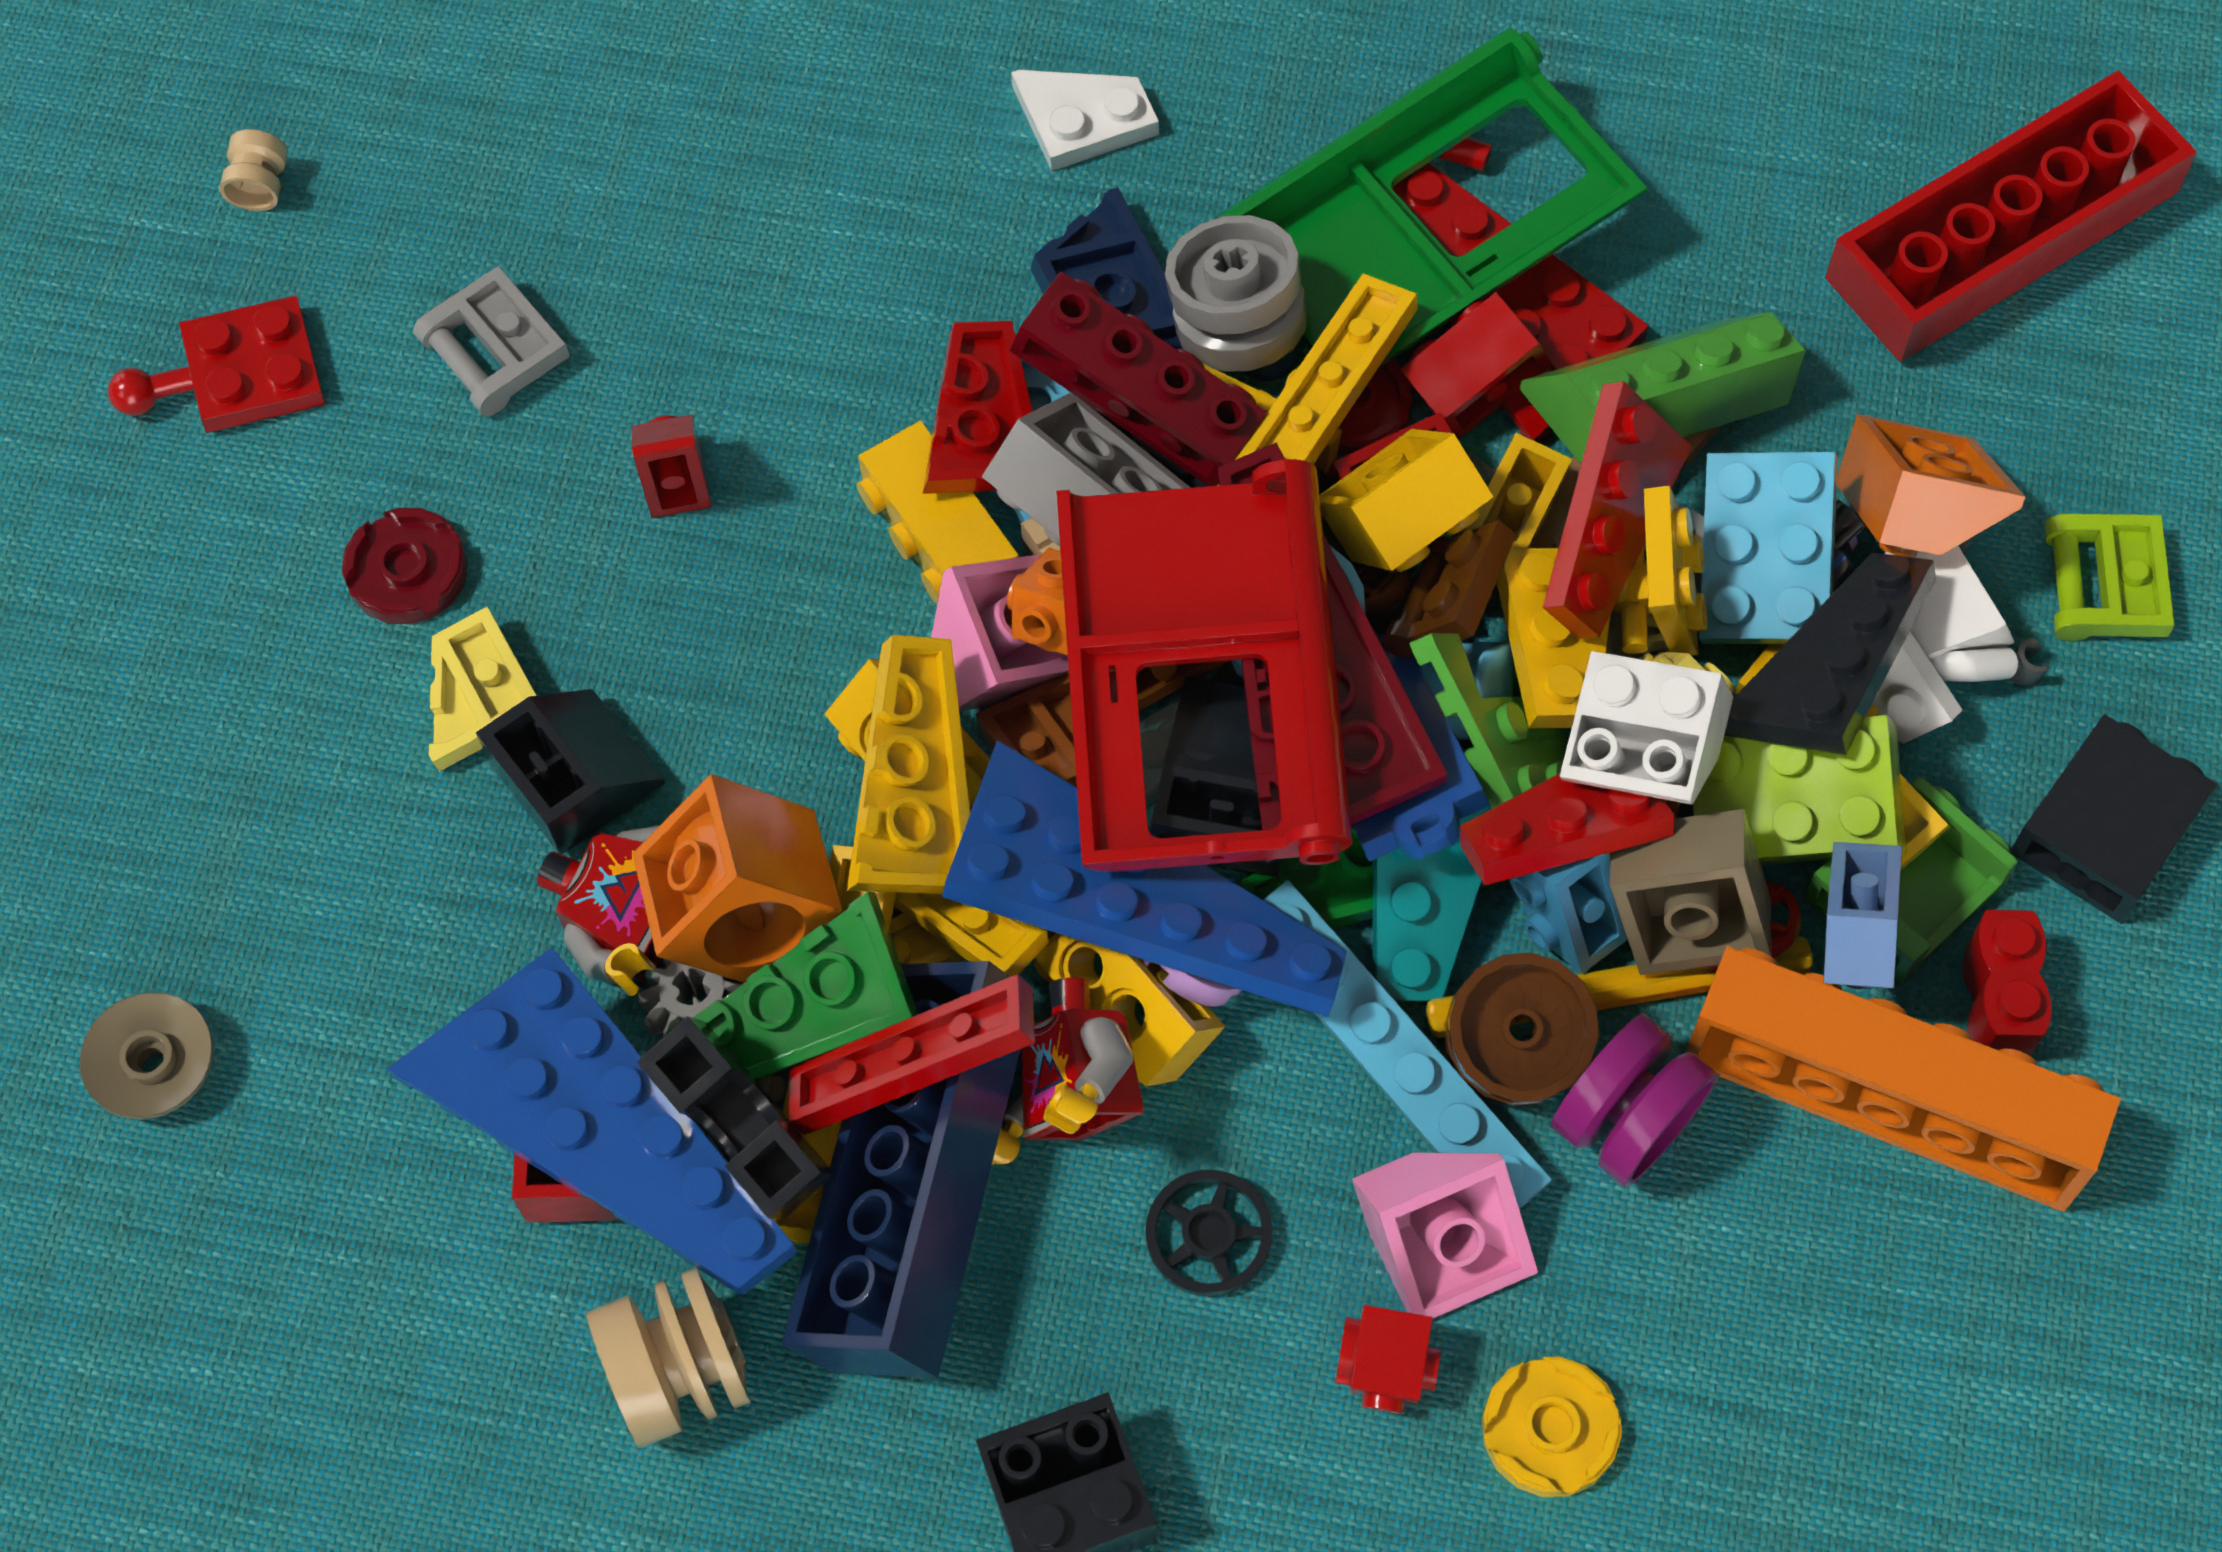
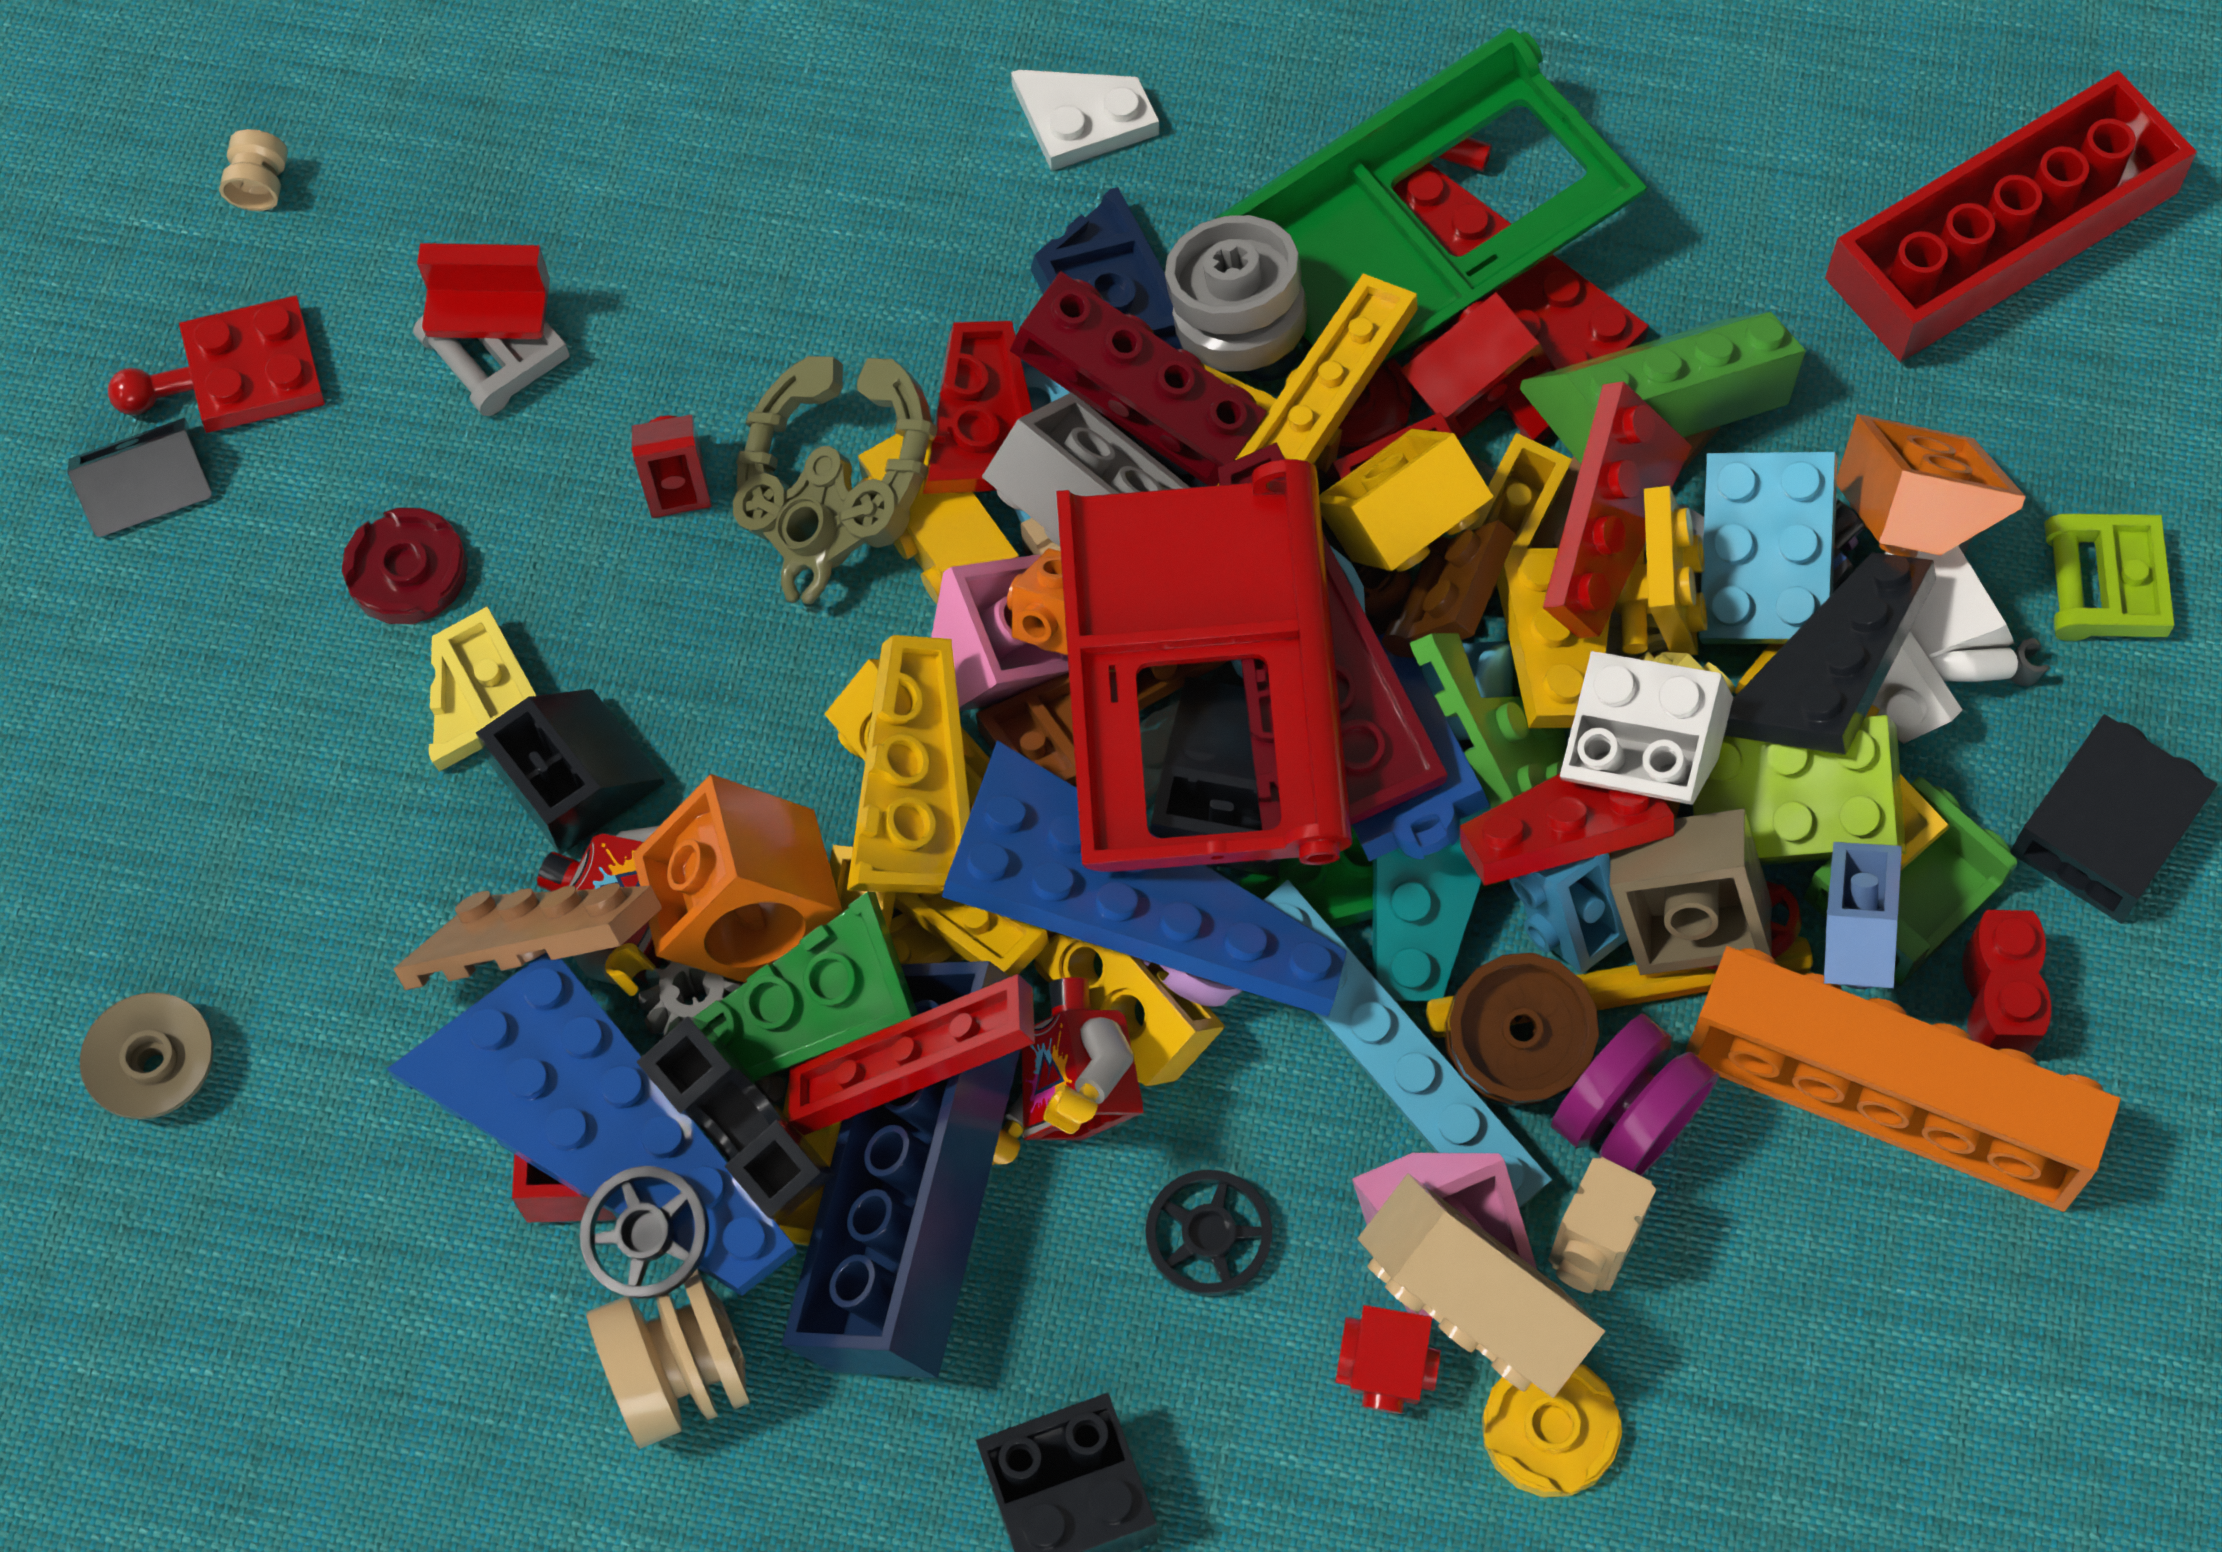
(139, 478): none -> black panel
(484, 290): none -> red panel
(527, 925): none -> medium nougat wing
(644, 1232): none -> wheel
(821, 515): none -> olive piece
(1477, 1289): none -> tan brick
(1600, 1226): none -> tan brick

